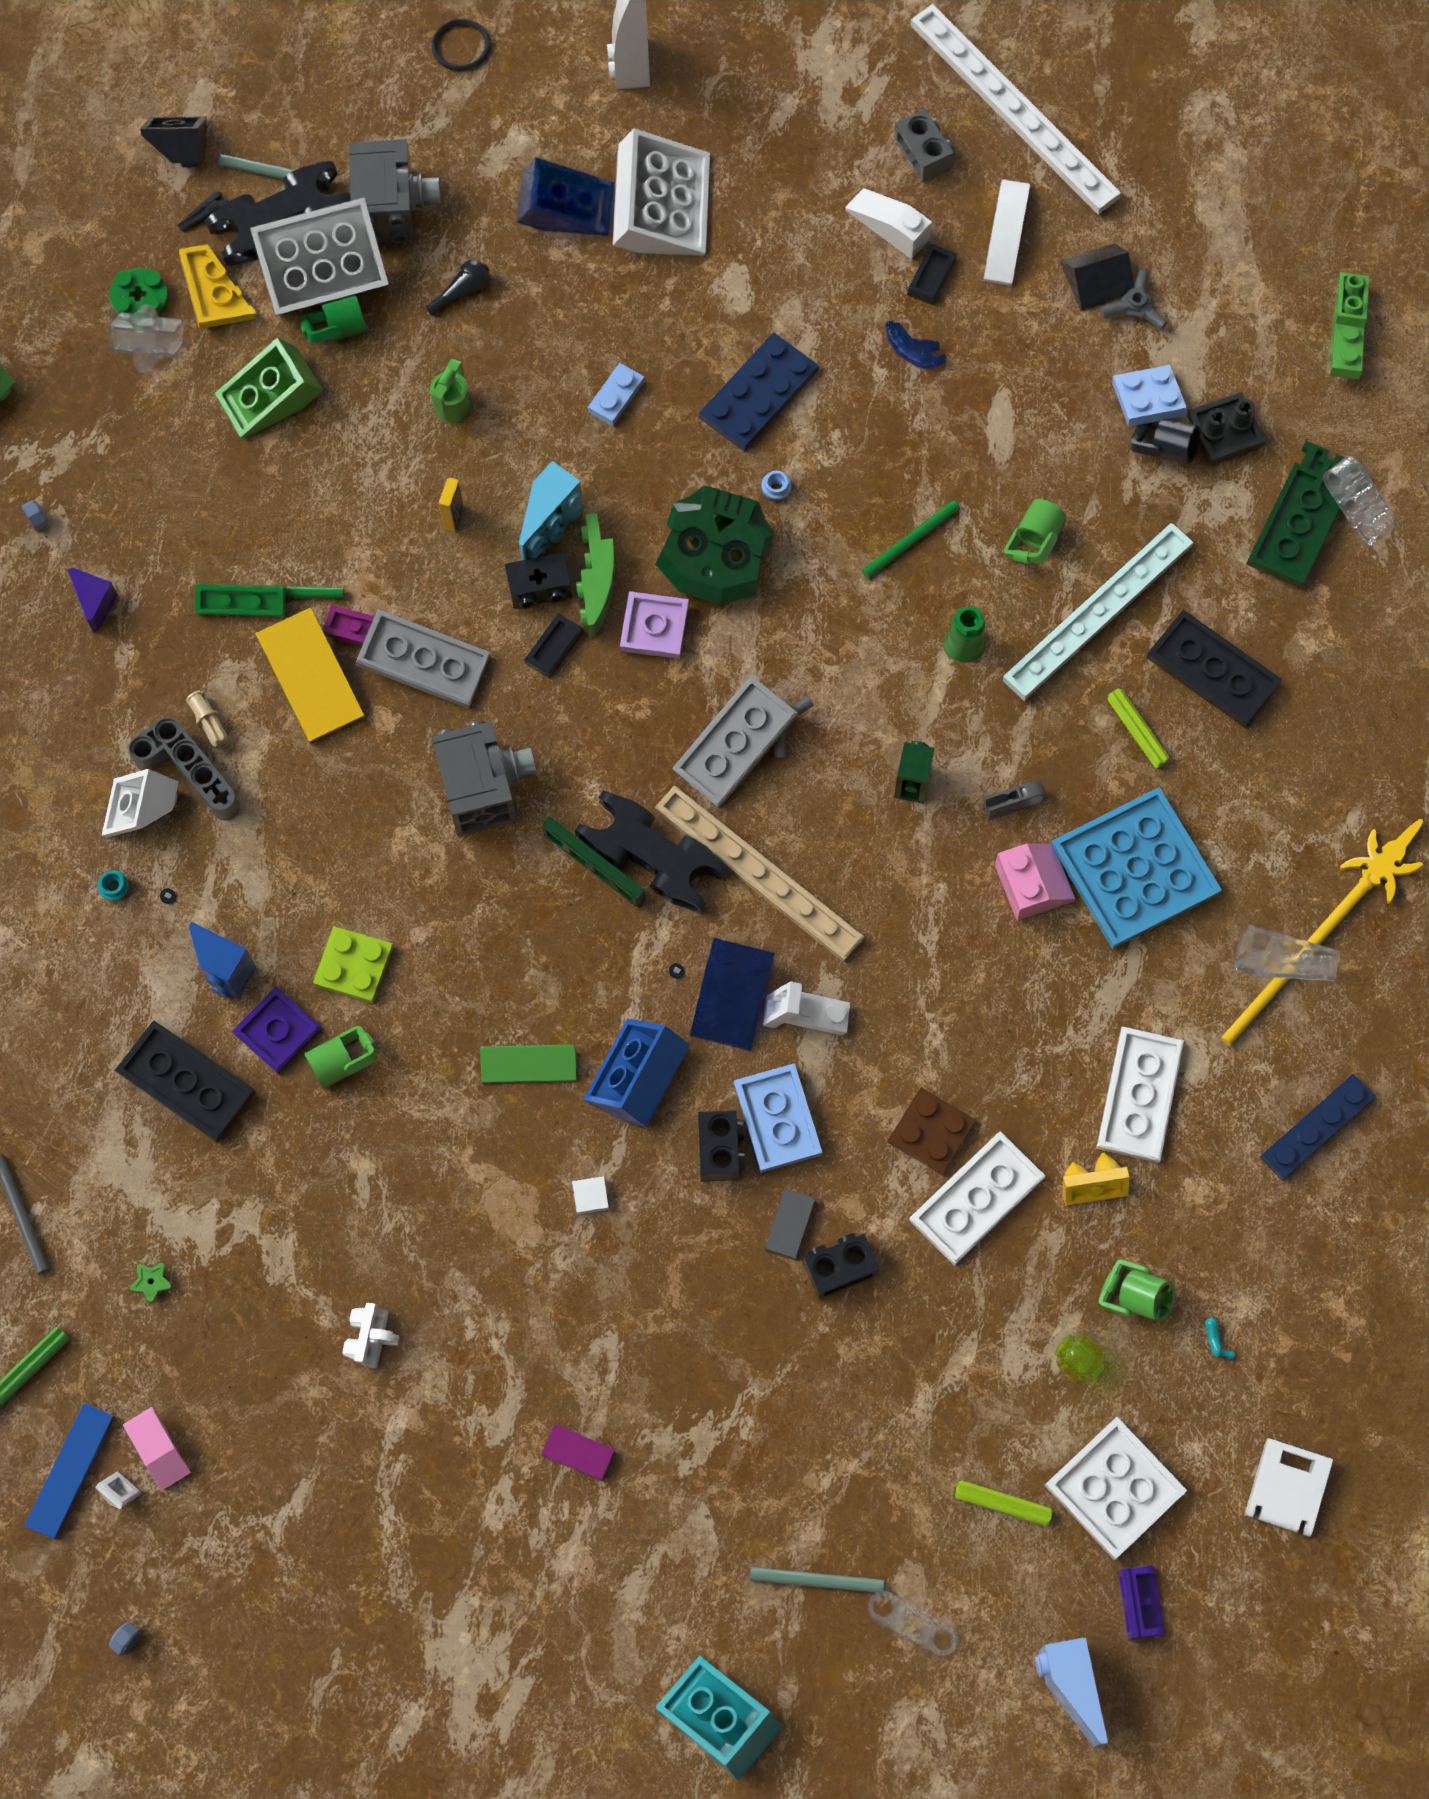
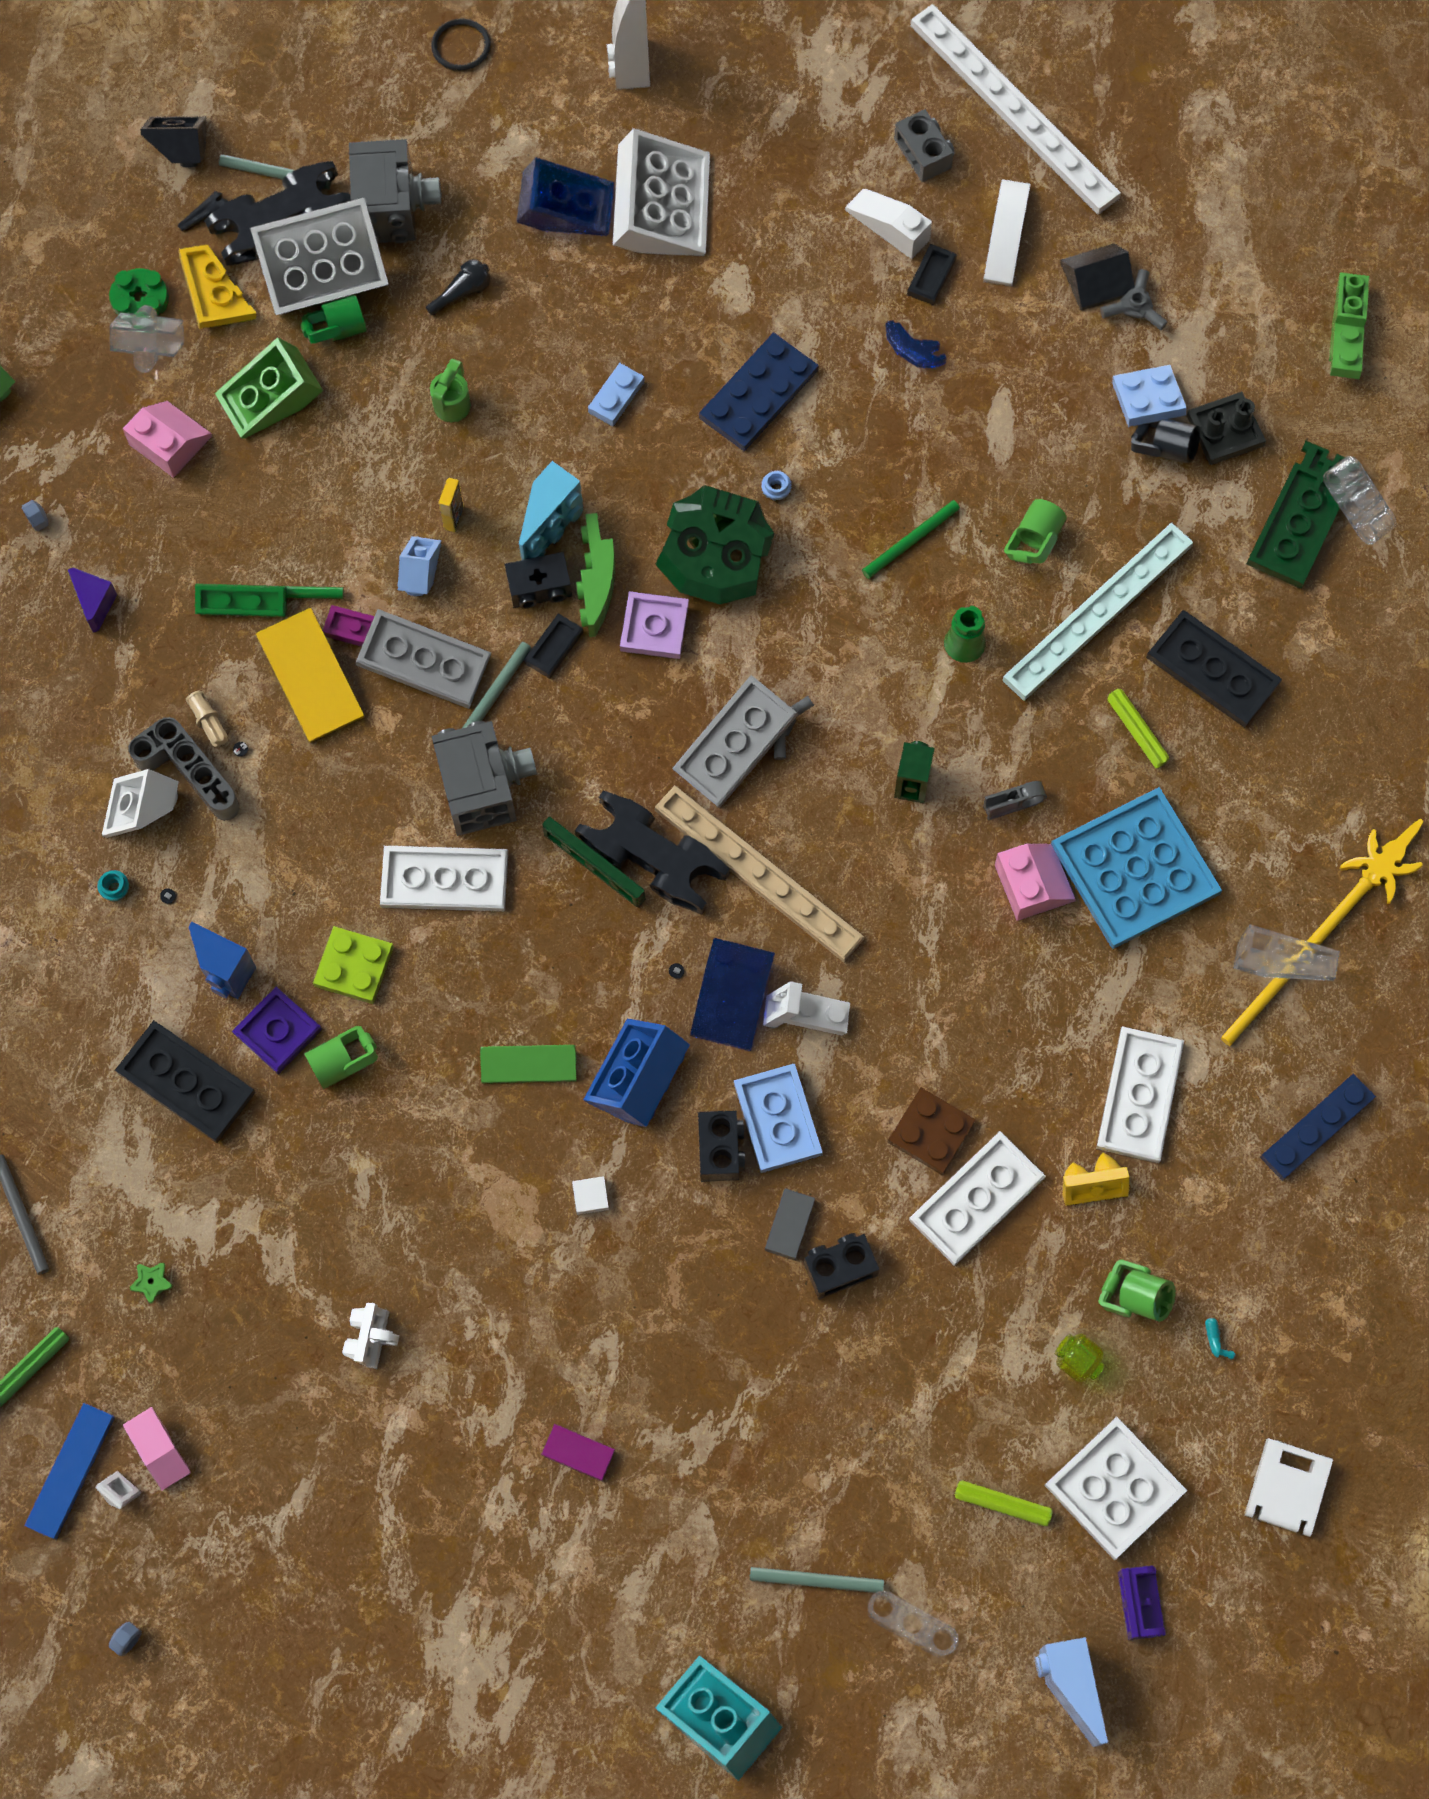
(165, 436): none -> bright pink slope
(240, 749): none -> black piece
(418, 565): none -> light blue slope
(444, 878): none -> white tile
(499, 684): none -> sand green bar

